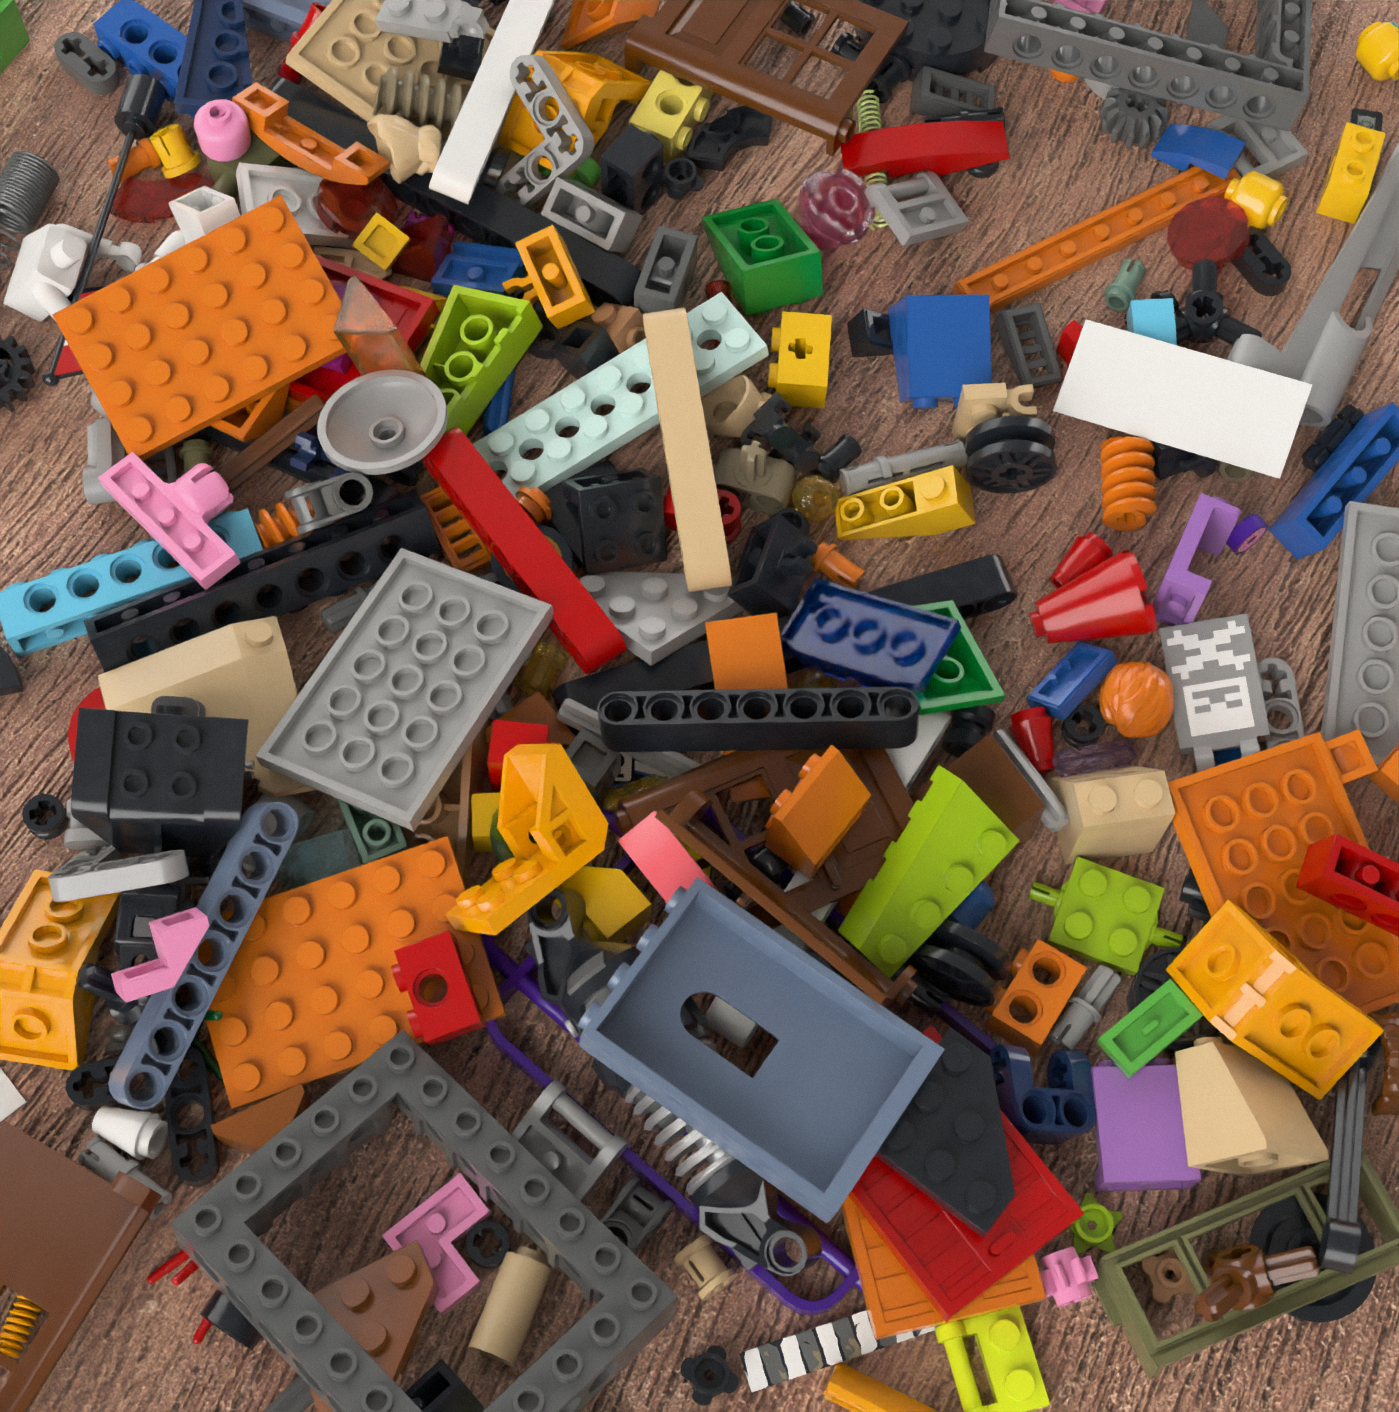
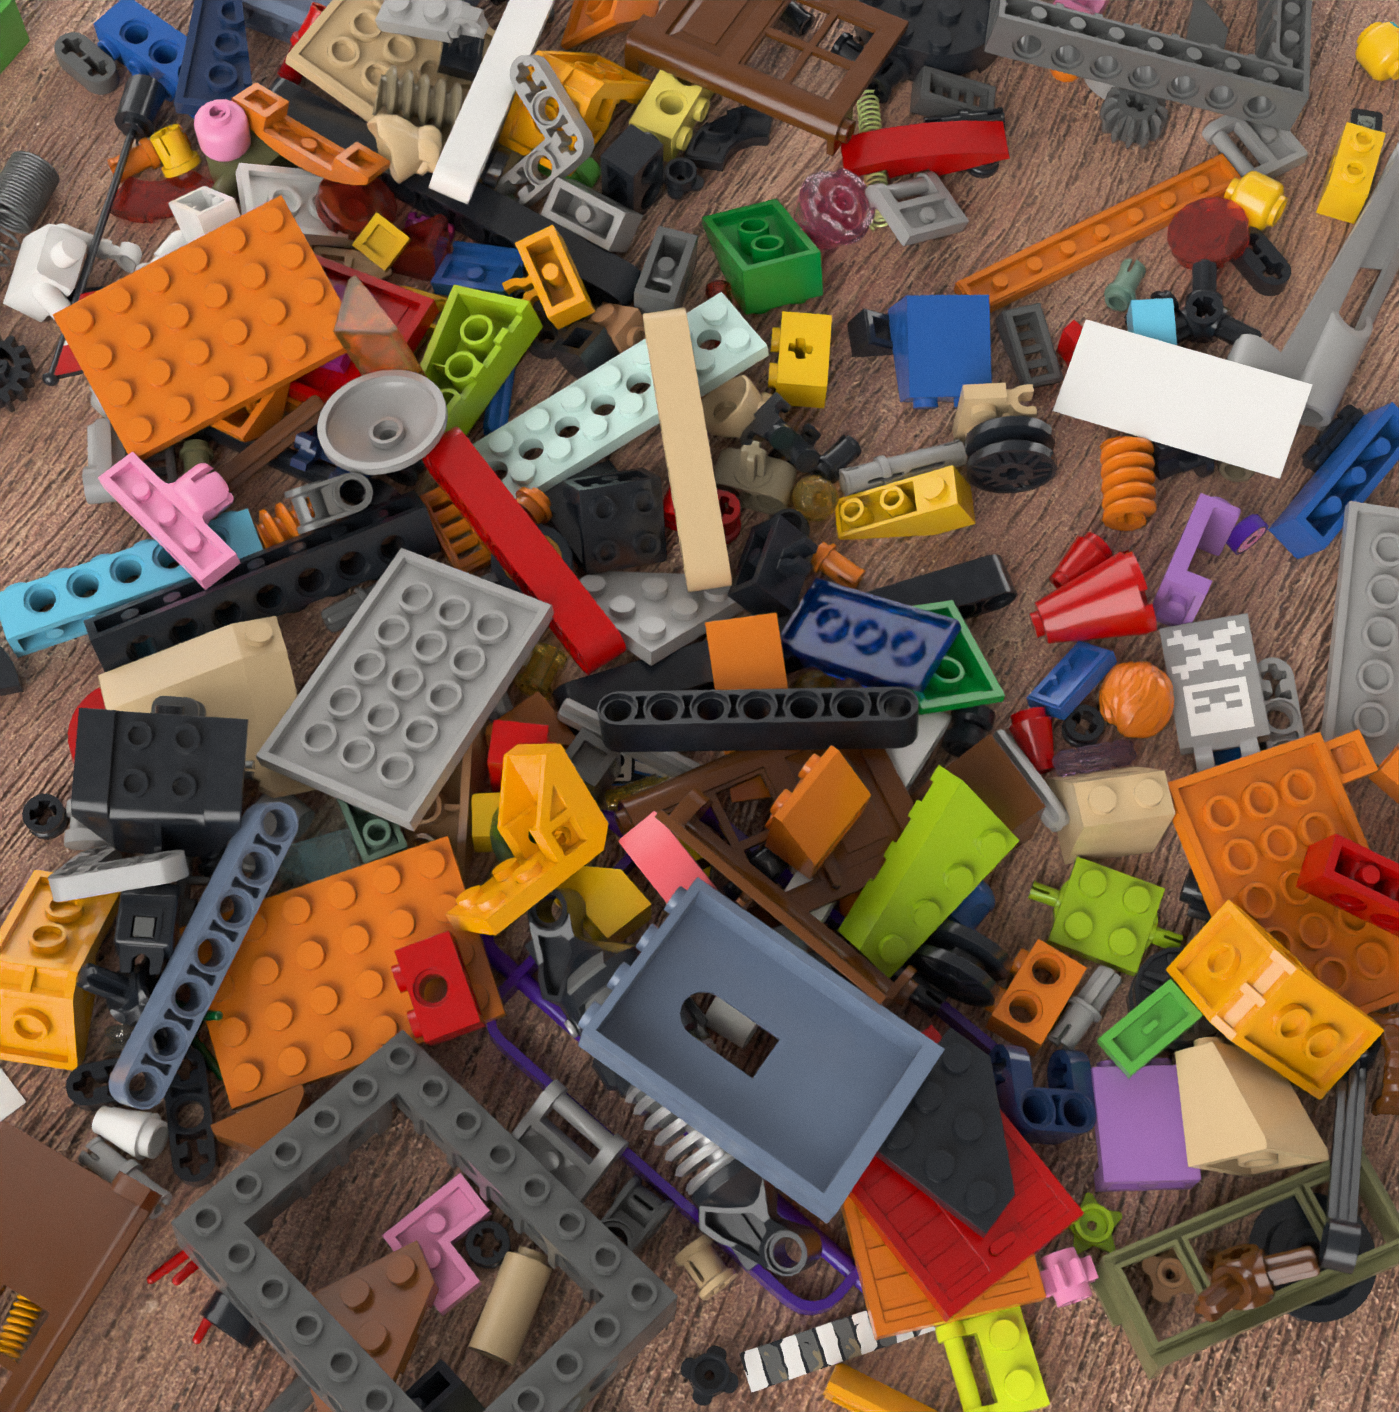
(175, 943): bright pink slope -> none
(1200, 146): blue slope -> none

